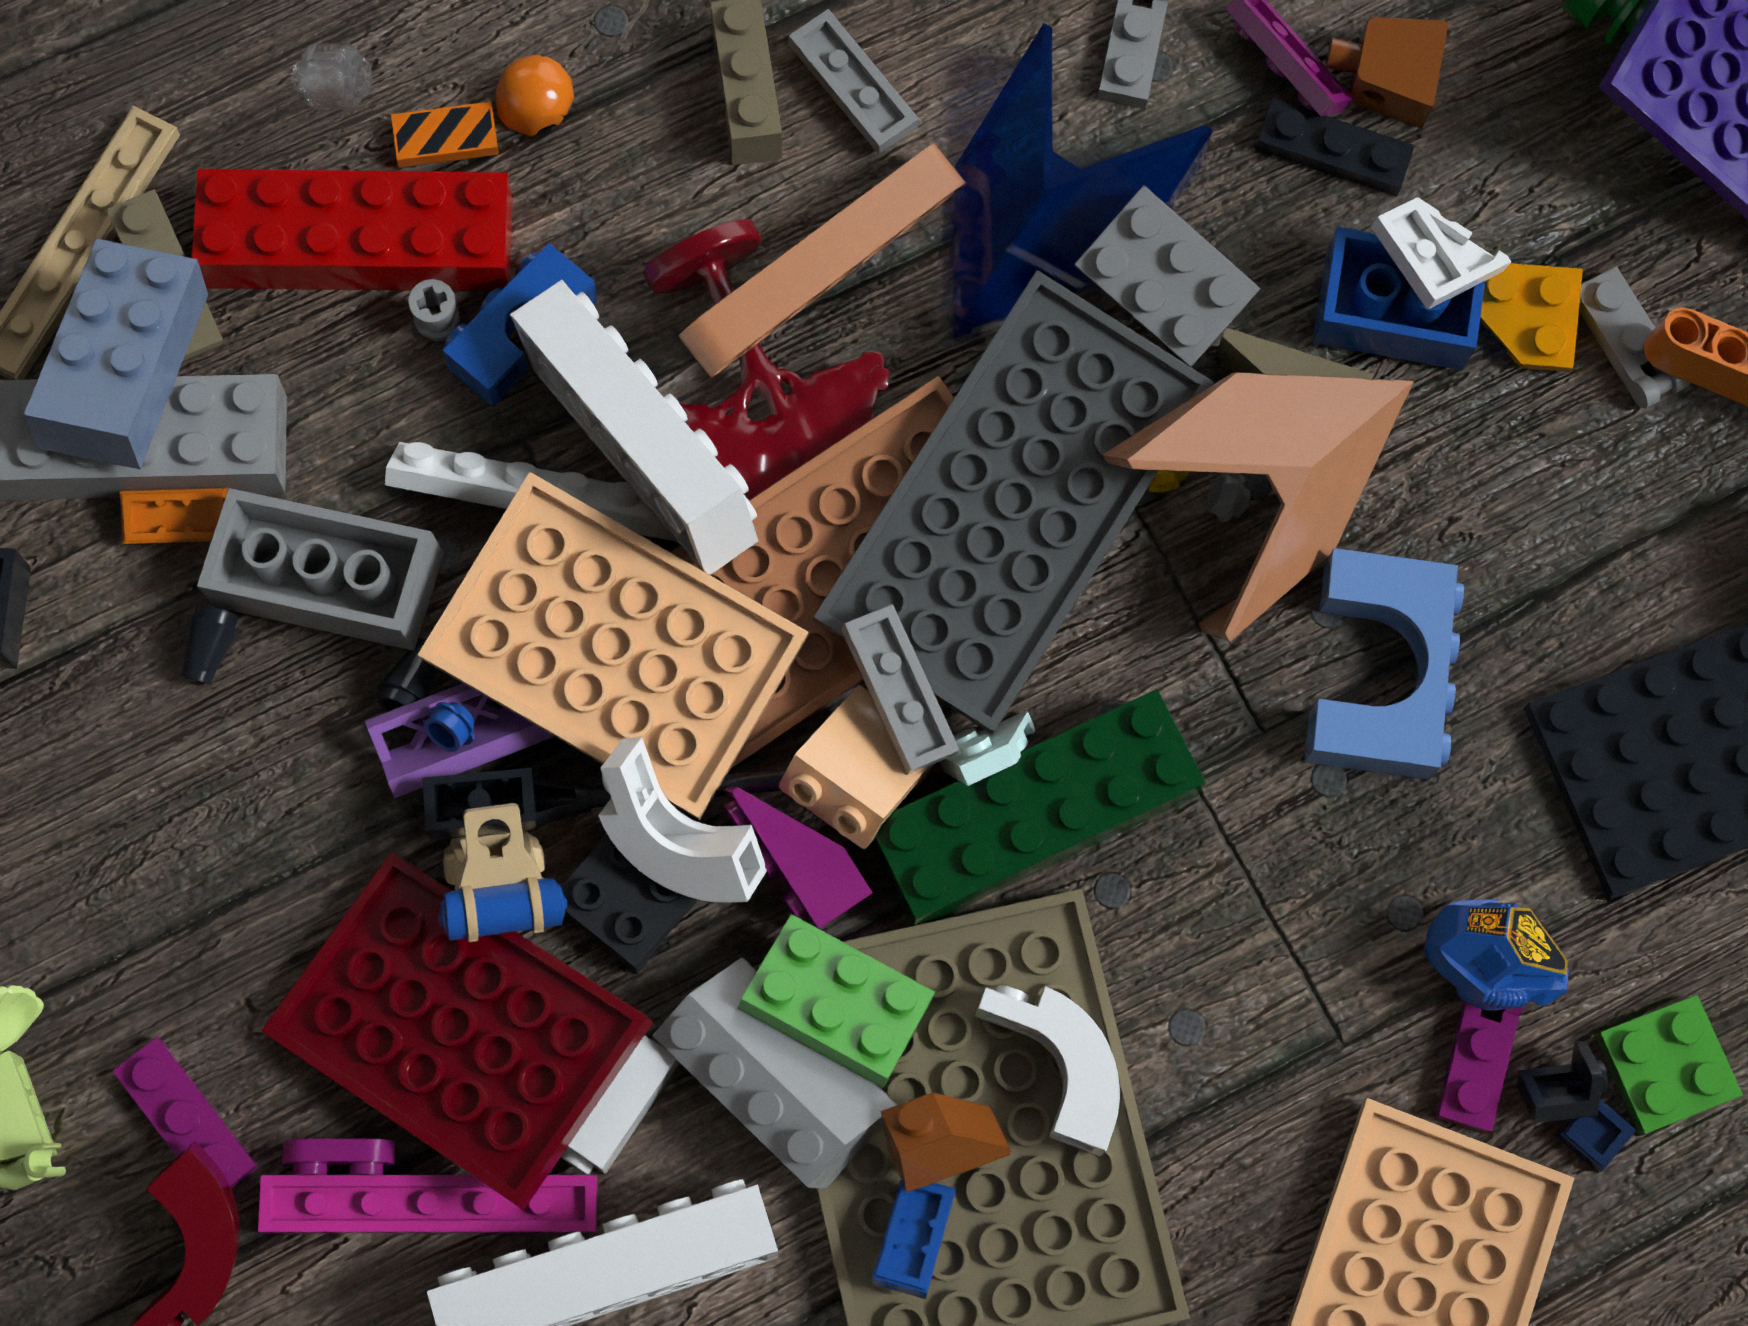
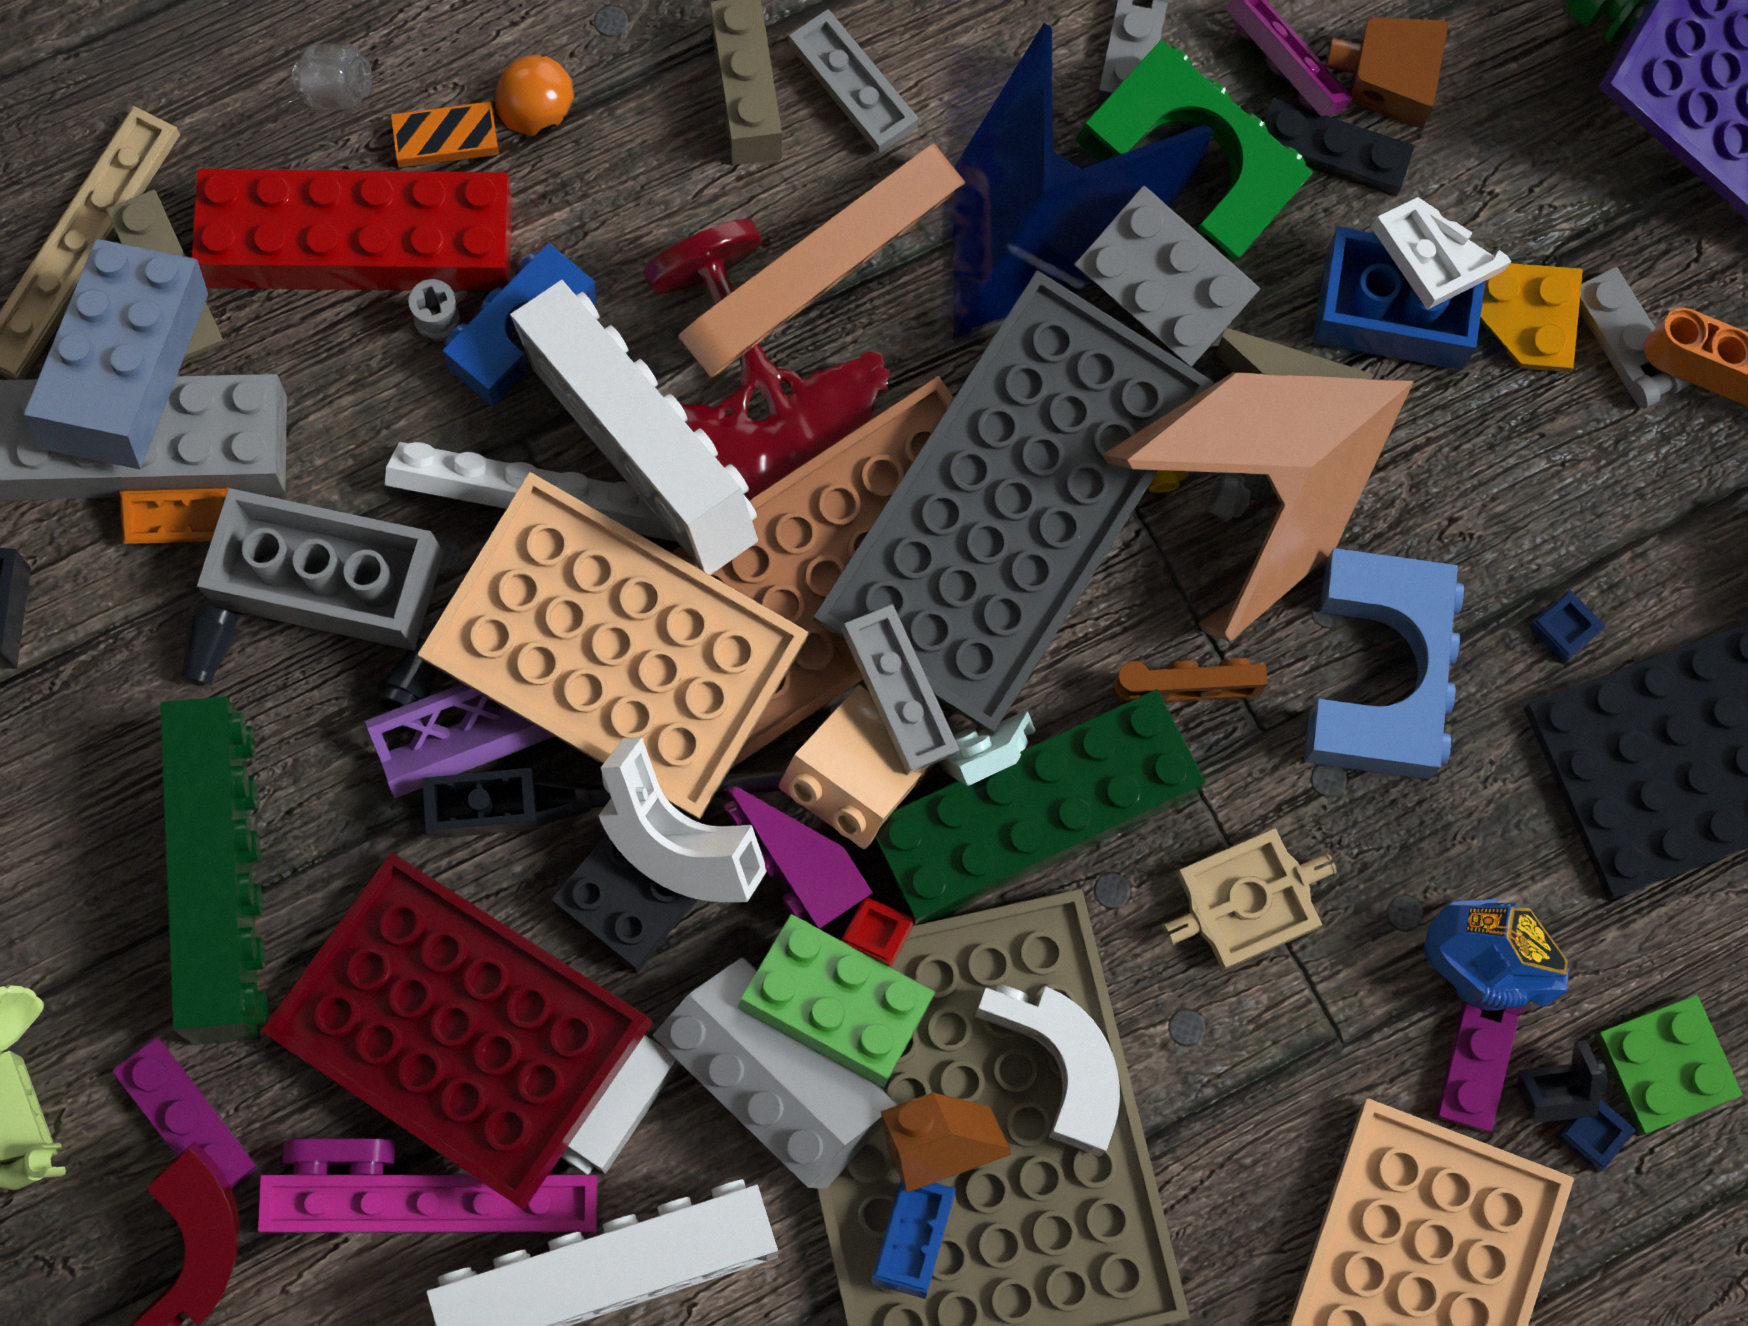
(211, 872): none -> dark green brick
(450, 726): blue plate -> none
(497, 880): piece -> none
(878, 931): none -> red tile
(1171, 91): none -> green arch
(1187, 682): none -> dark orange plate
(1249, 899): none -> tan plate
(1567, 626): none -> dark blue tile

